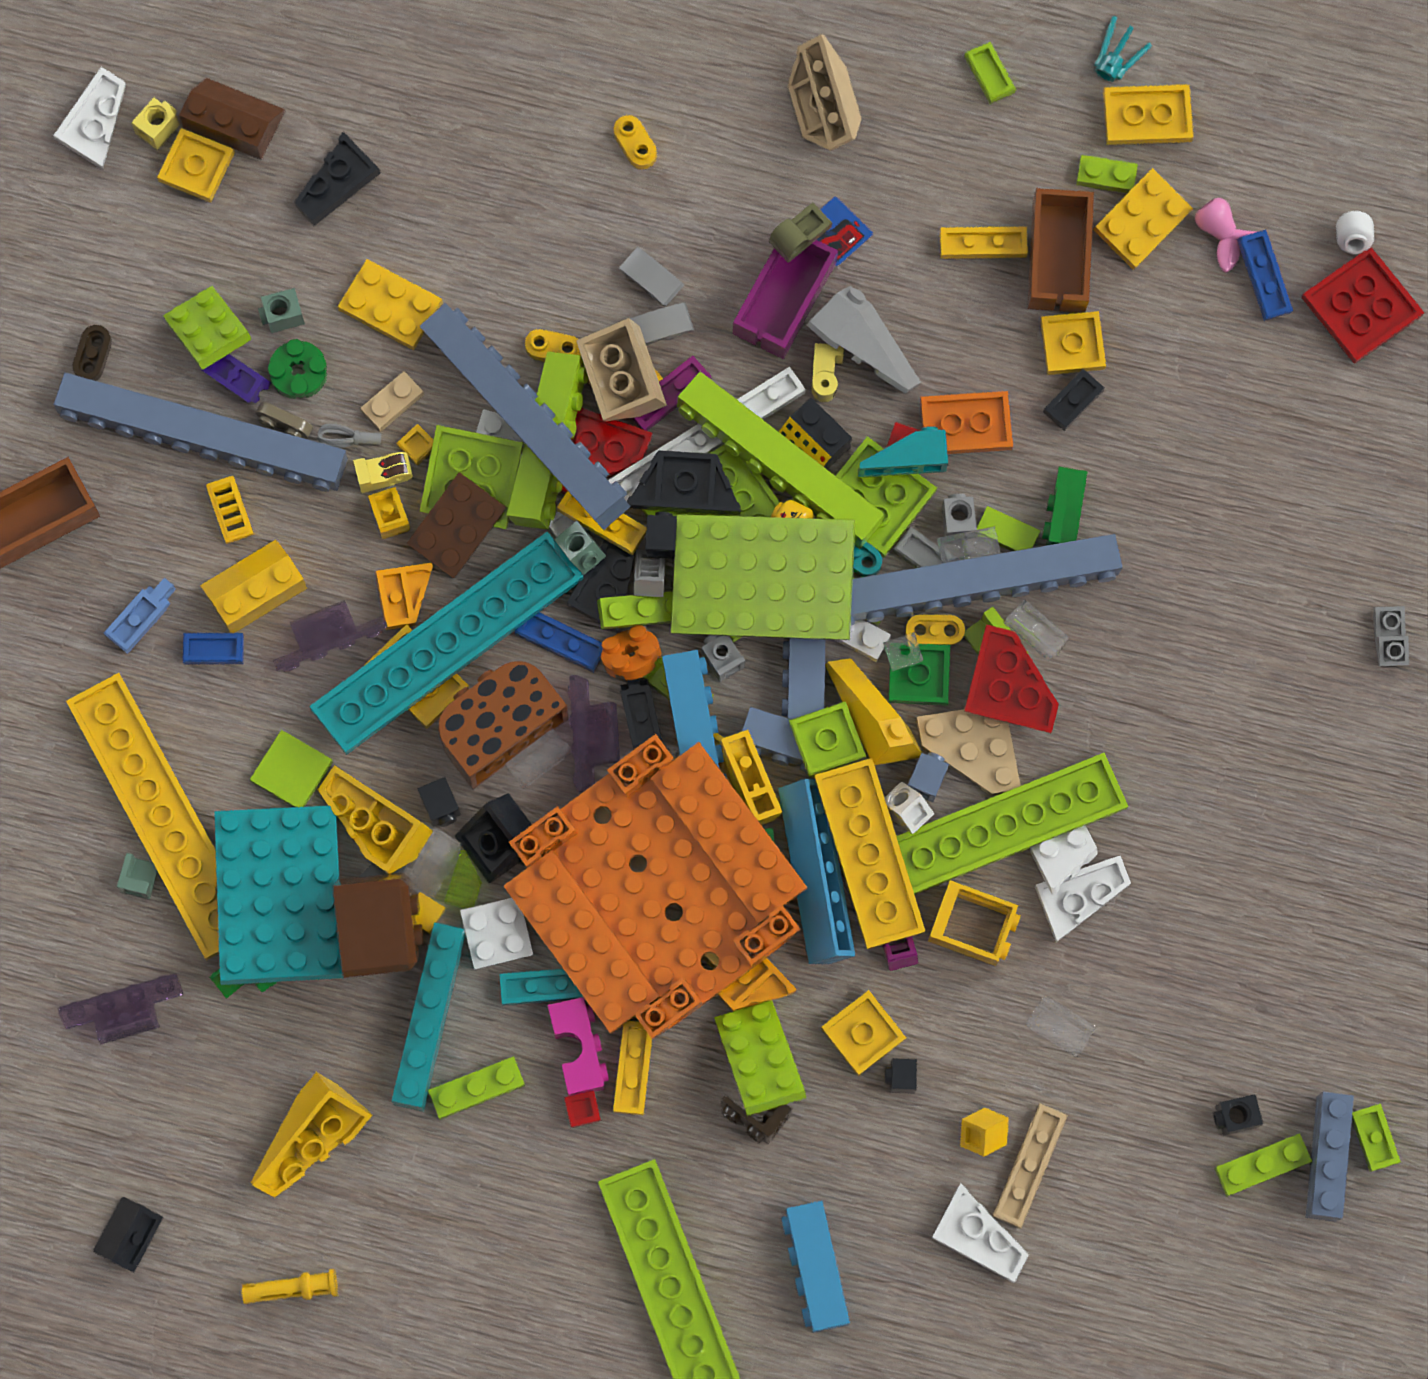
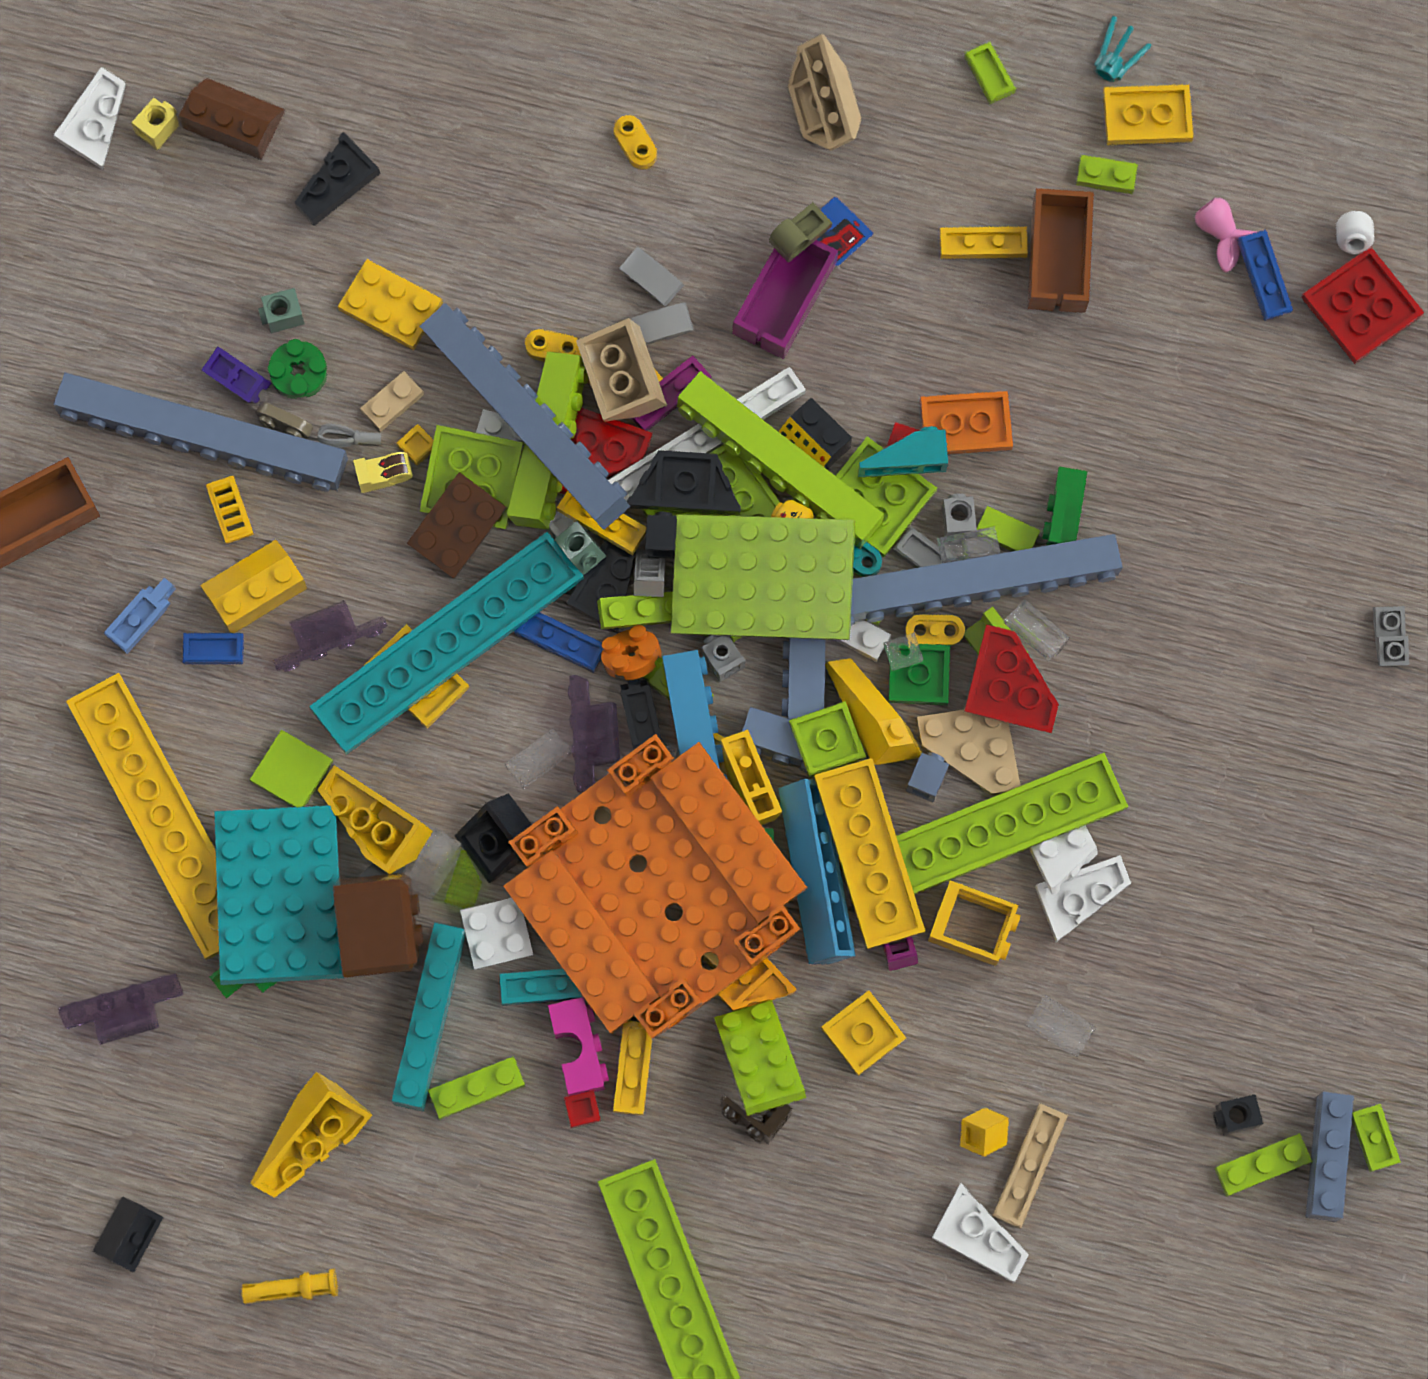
(92, 355): dark brown plate -> none
(137, 877): sand green panel -> none
(195, 165): yellow plate -> none
(207, 327): lime plate -> none
(389, 513): yellow slope -> none
(402, 593): light orange wing -> none
(429, 912): yellow tile -> none
(439, 802): black brick -> none
(499, 719): dark orange brick -> none
(816, 1266): dark azure brick -> none
(823, 378): light yellow leg -> none
(857, 327): light grey wedge -> none
(902, 1075): black plate -> none
(908, 807): white brick -> none
(1073, 343): yellow plate -> none
(1073, 399): black plate -> none
(1142, 218): yellow plate -> none

